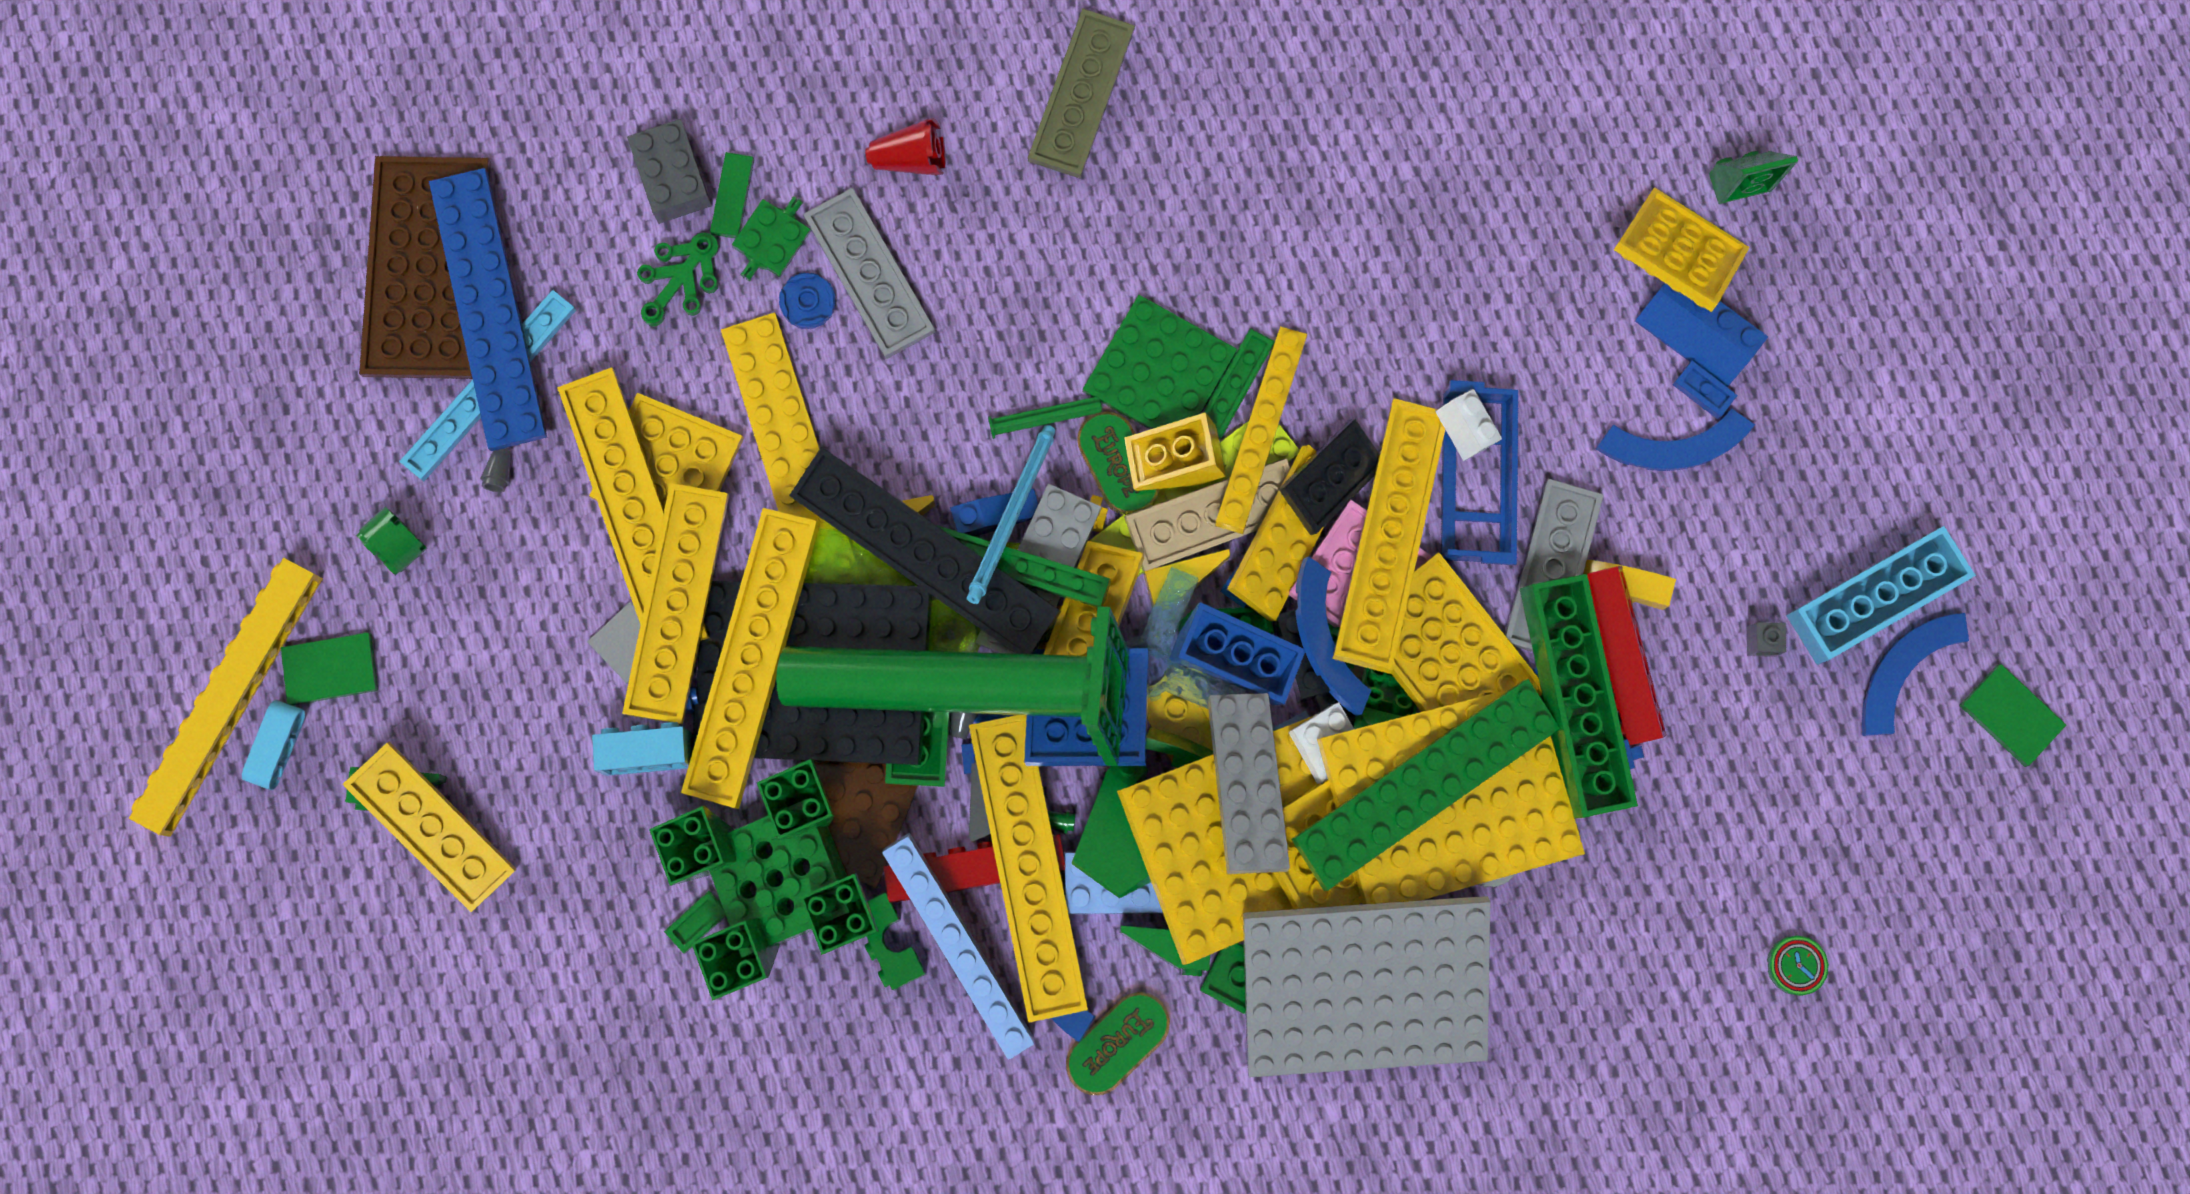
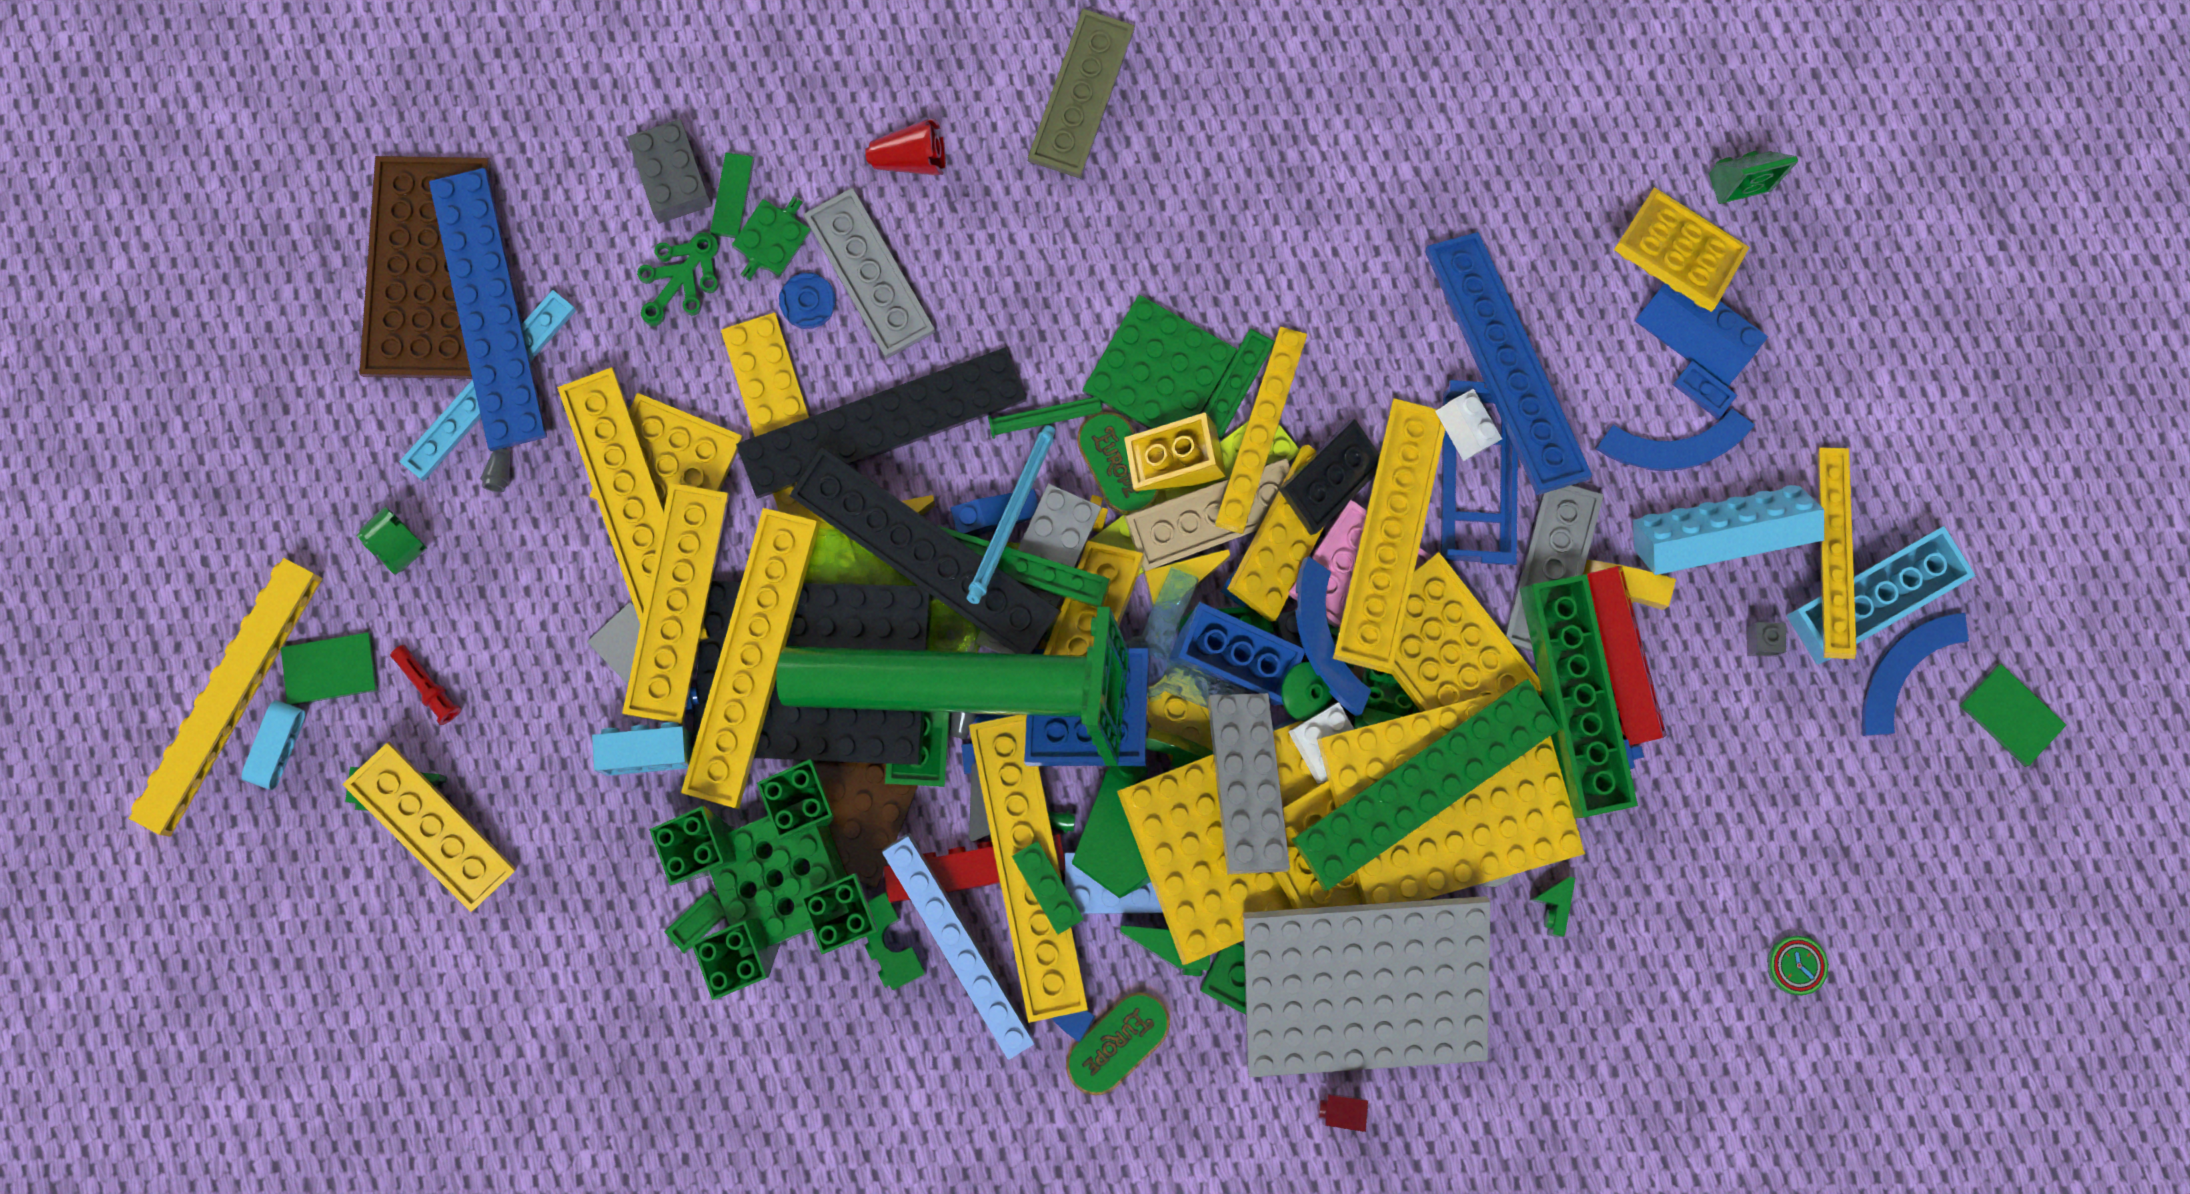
(432, 694): none -> red pin
(883, 421): none -> black plate
(1047, 887): none -> green plate
(1297, 692): none -> green dish
(1343, 1112): none -> dark red slope
(1508, 364): none -> blue plate
(1559, 897): none -> green slope
(1728, 529): none -> medium azure brick
(1837, 554): none -> yellow plate

